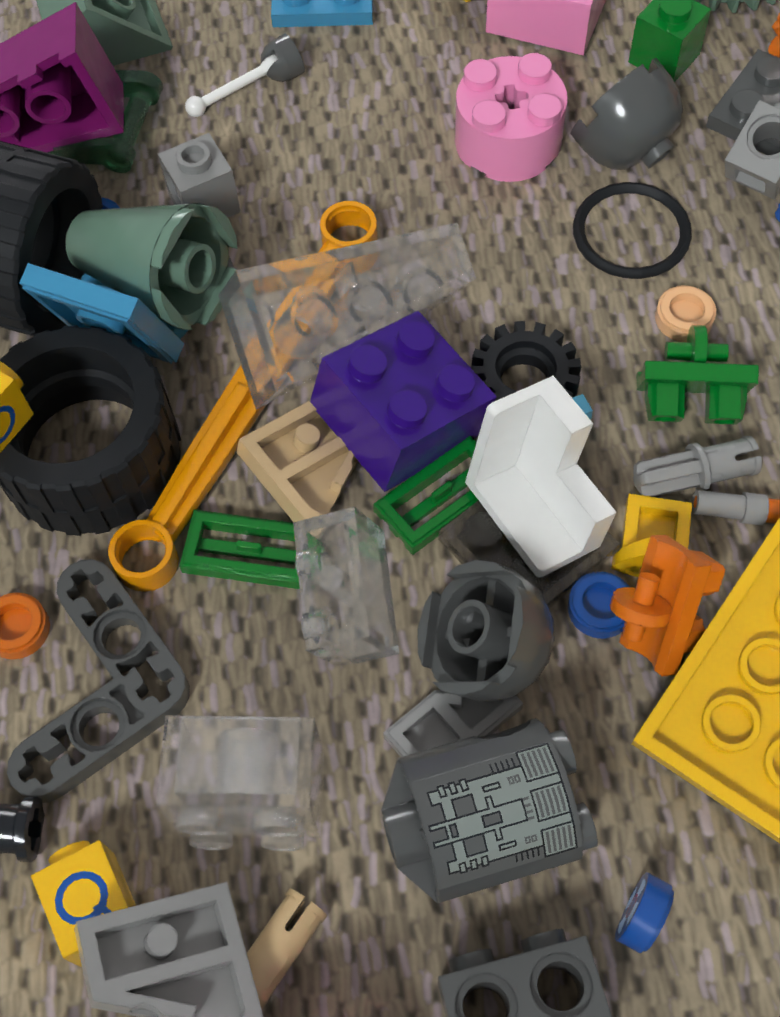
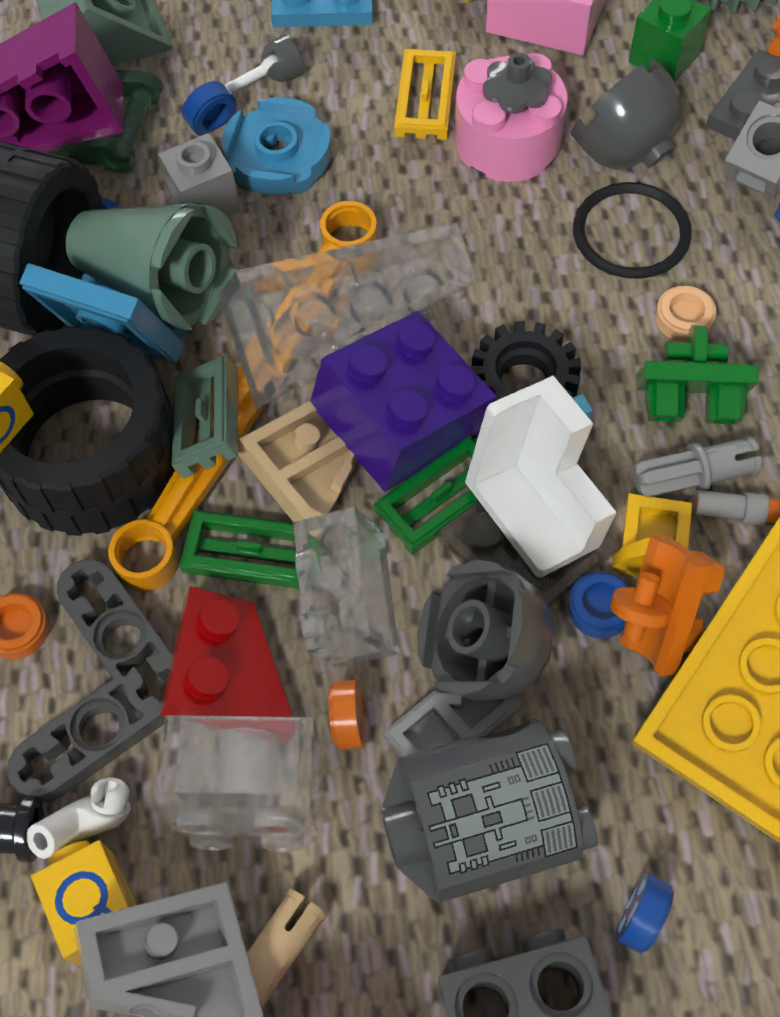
(86, 817): none -> white arm
(209, 107): none -> blue tile
(216, 414): none -> sand green tile
(222, 662): none -> red wing
(280, 170): none -> dark azure plate
(347, 715): none -> orange tile
(422, 125): none -> yellow tile
(517, 83): none -> dark grey plant

